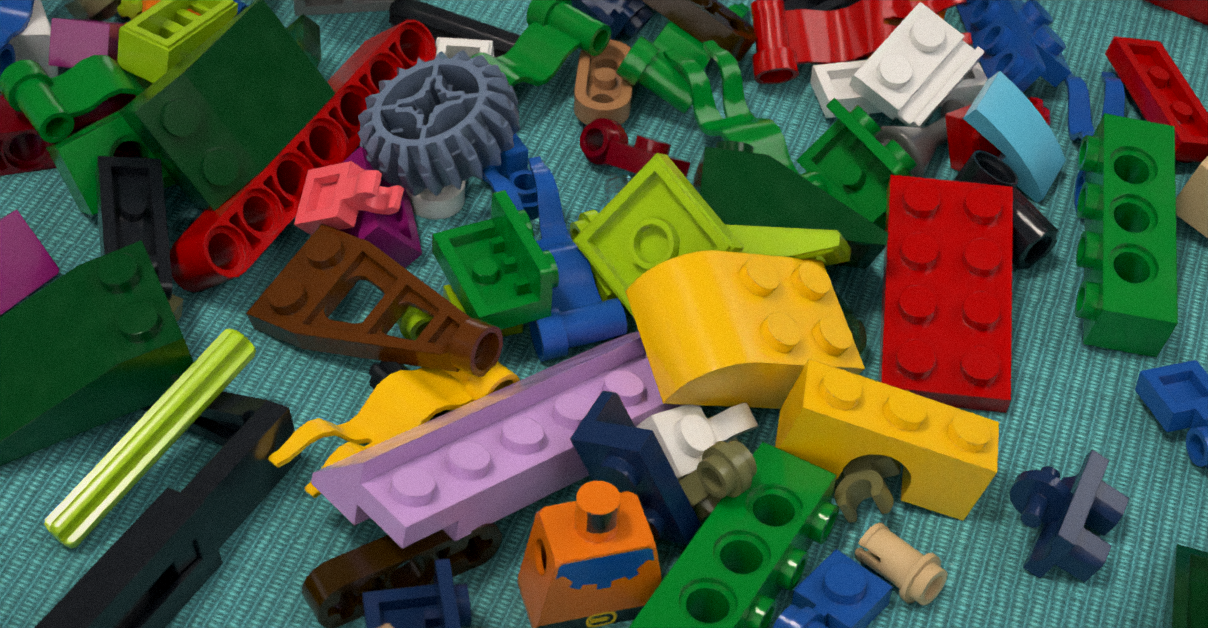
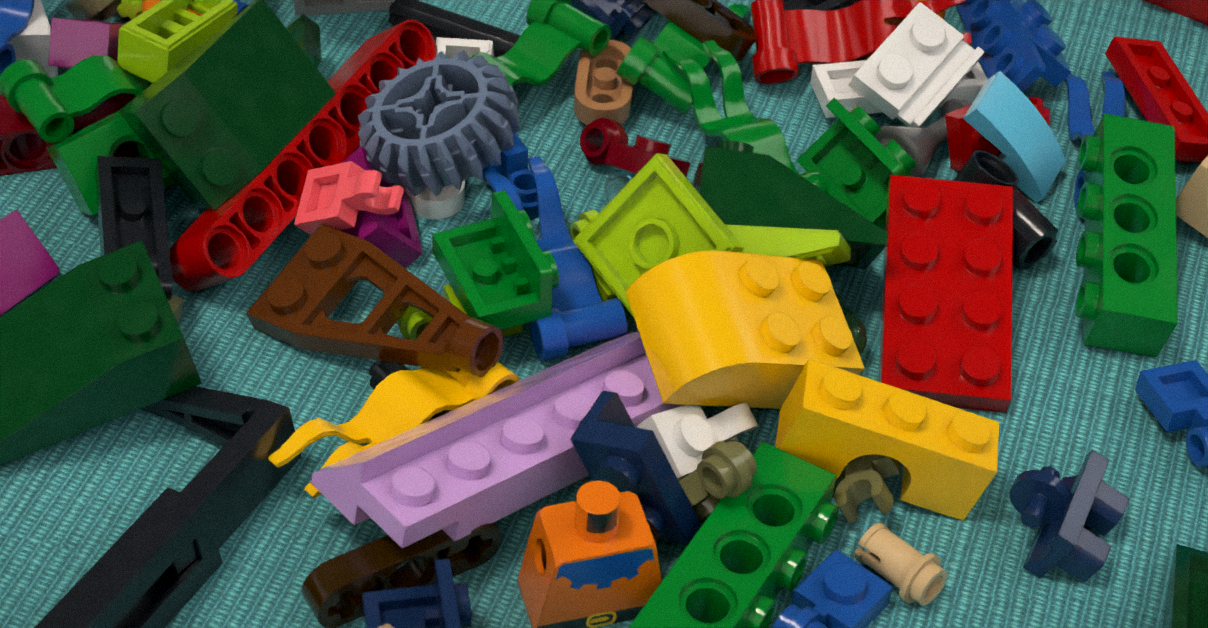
(149, 438): lime axle -> none

